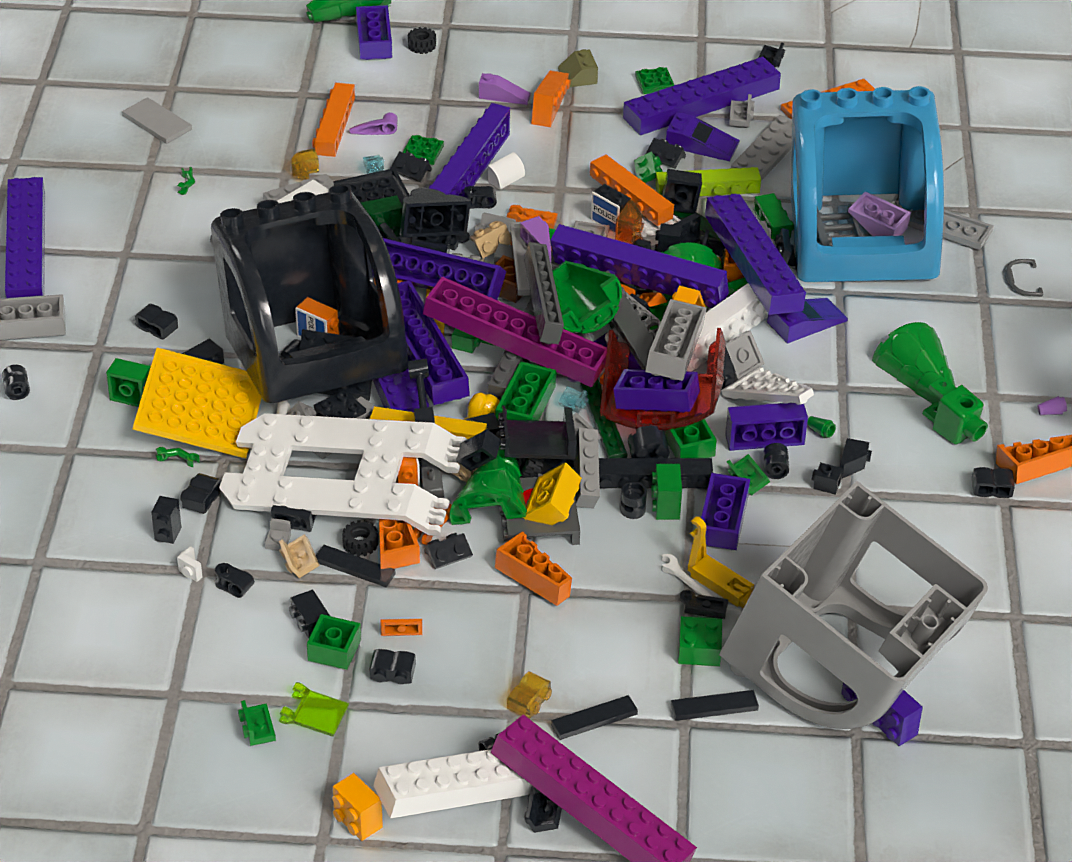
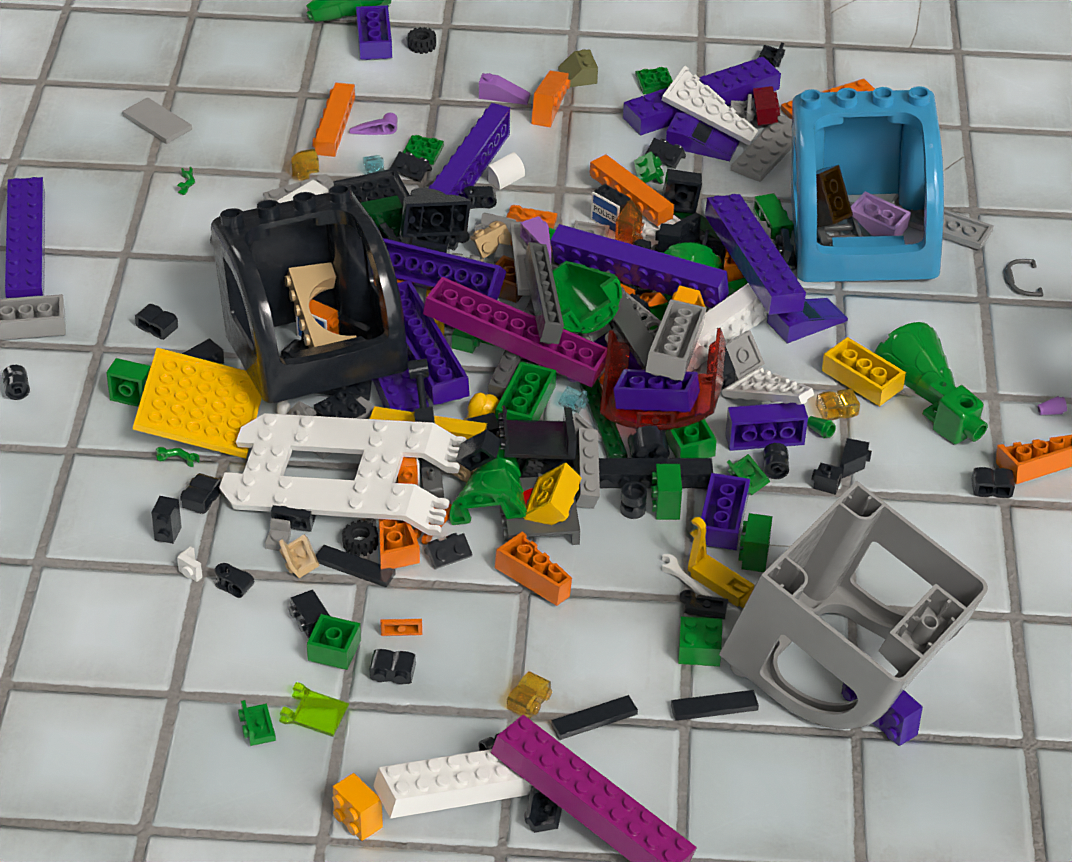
(304, 285): none -> tan arch
(706, 105): none -> white wing
(722, 181): lime brick -> none
(755, 542): none -> green brick
(766, 105): none -> dark red brick
(832, 197): none -> dark brown brick
(838, 404): none -> clear yellow brick
(863, 371): none -> yellow brick

